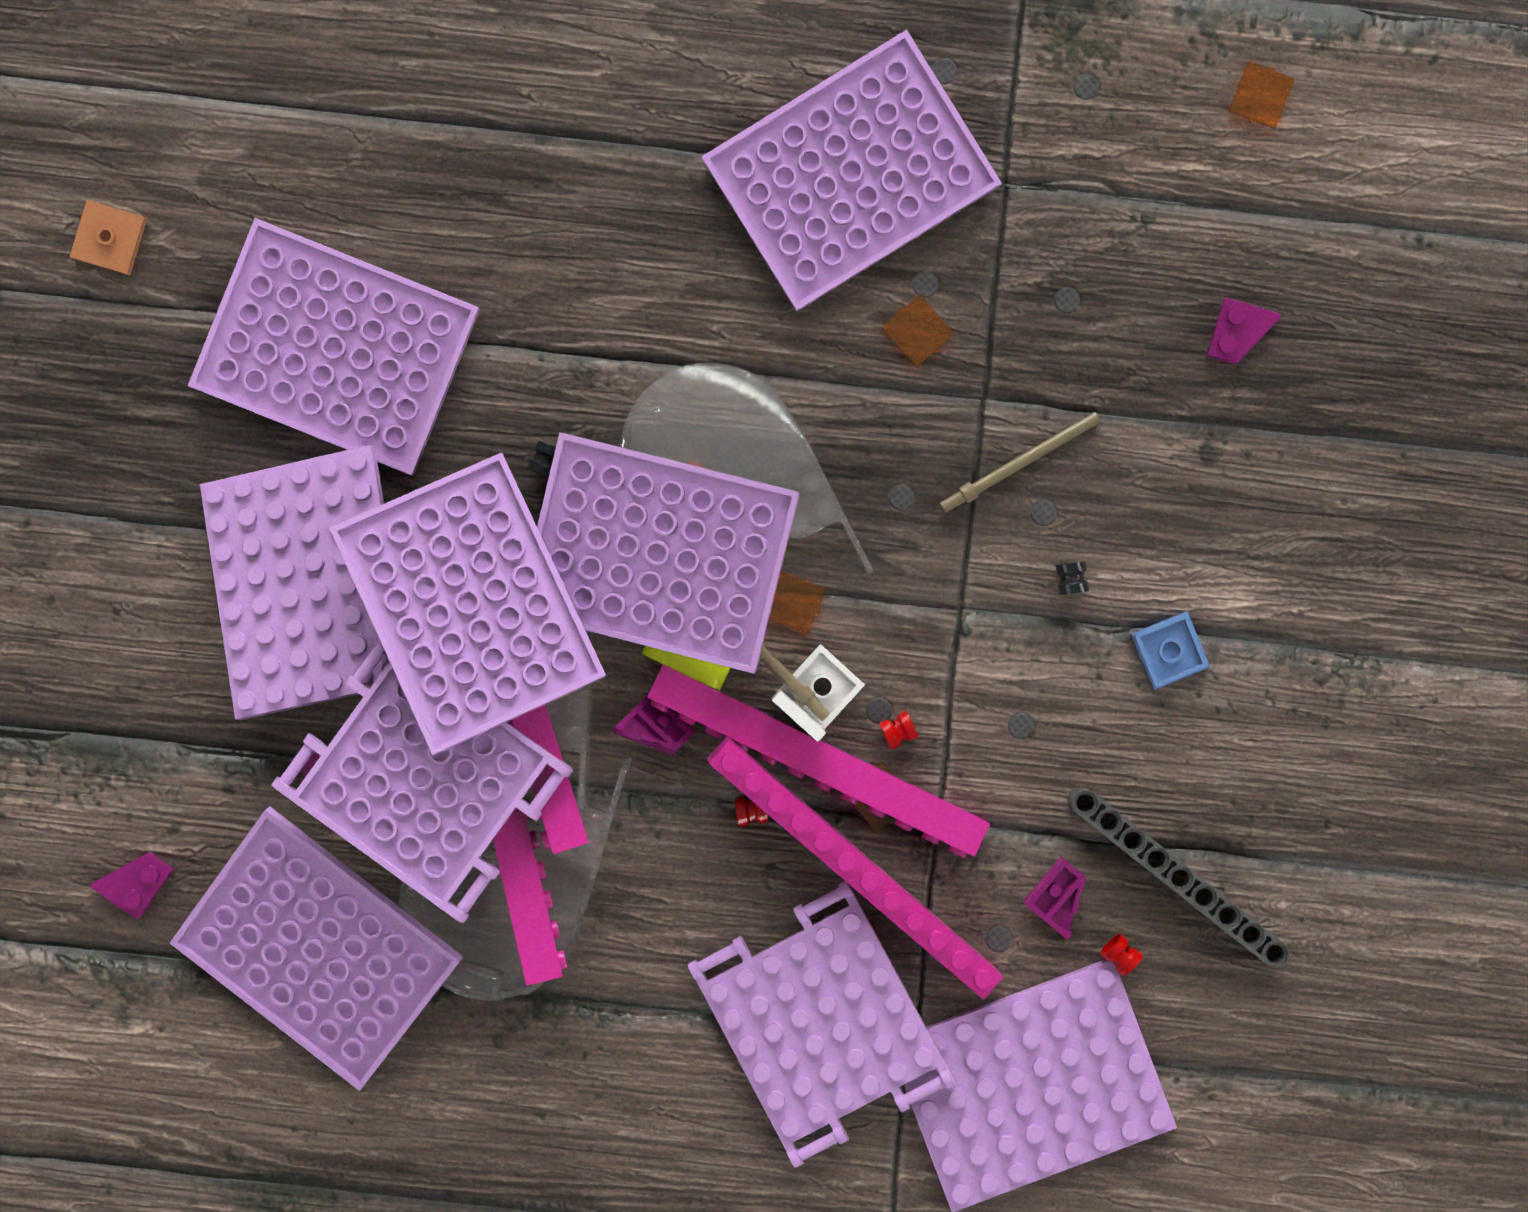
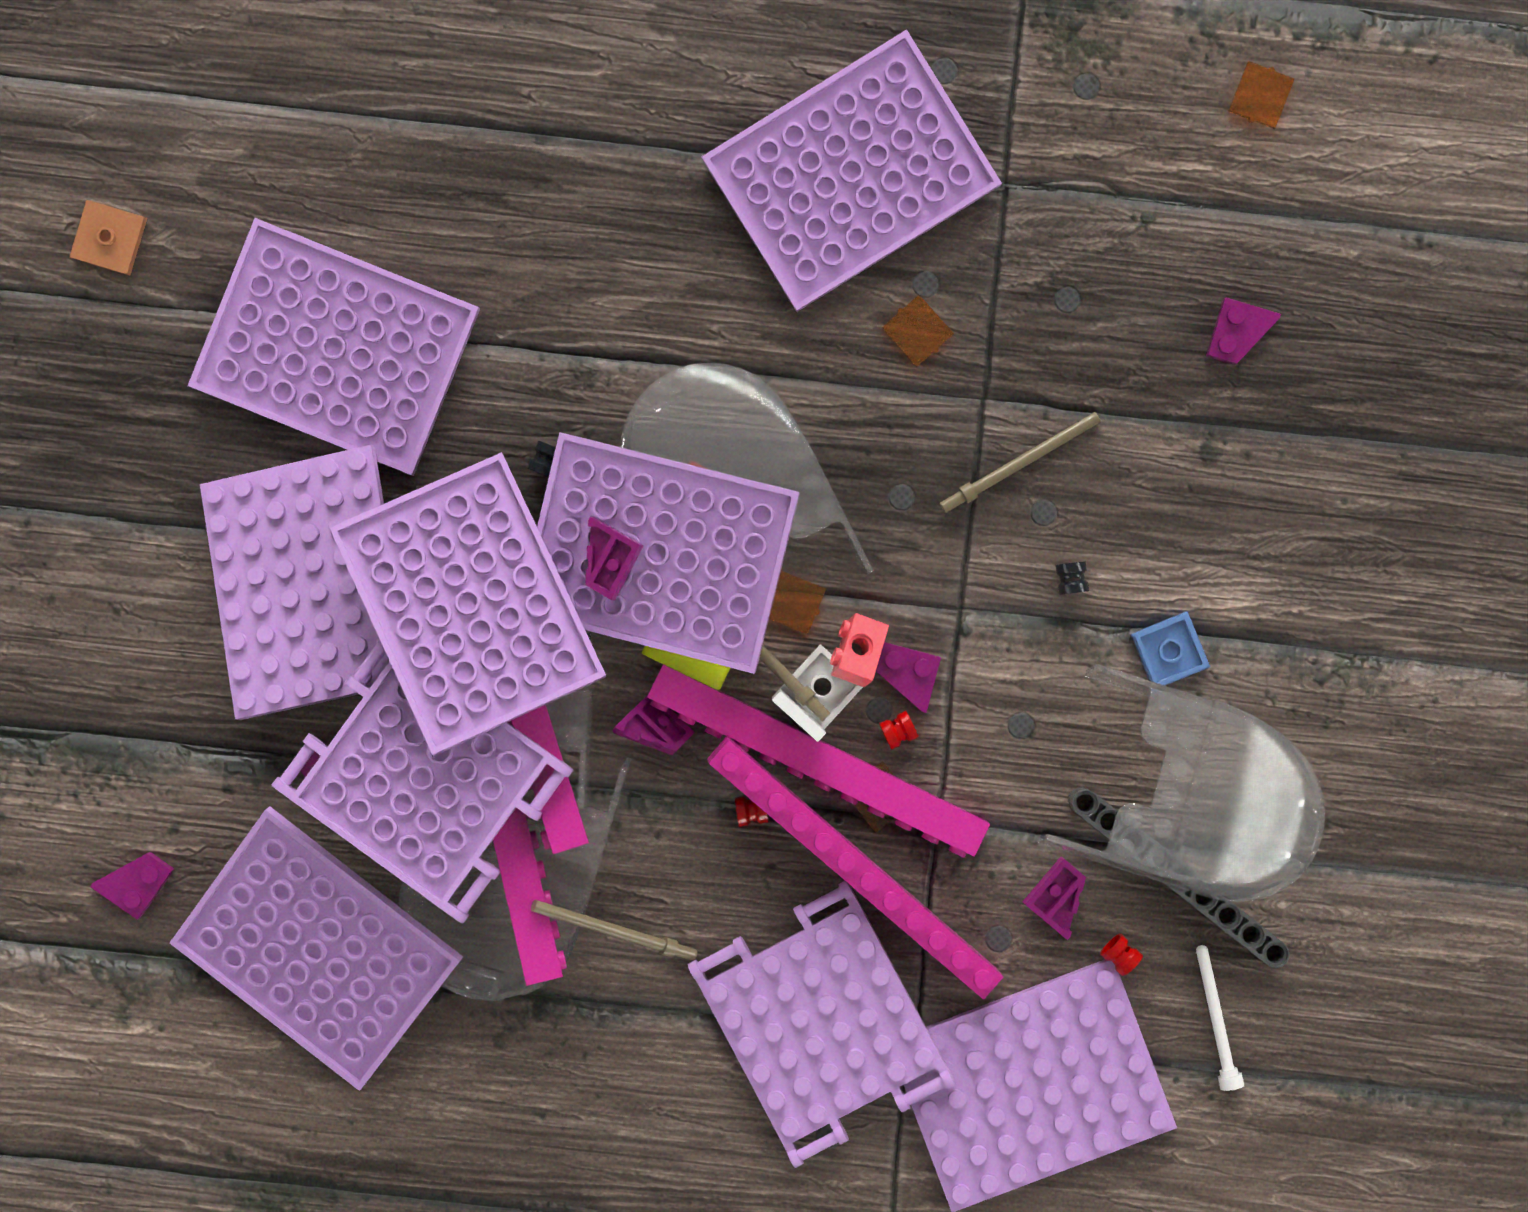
(609, 558): none -> magenta wing
(665, 946): none -> dark tan bar
(870, 637): none -> coral brick
(909, 672): none -> magenta wing
(1229, 1076): none -> white piece
(1230, 807): none -> clear windscreen

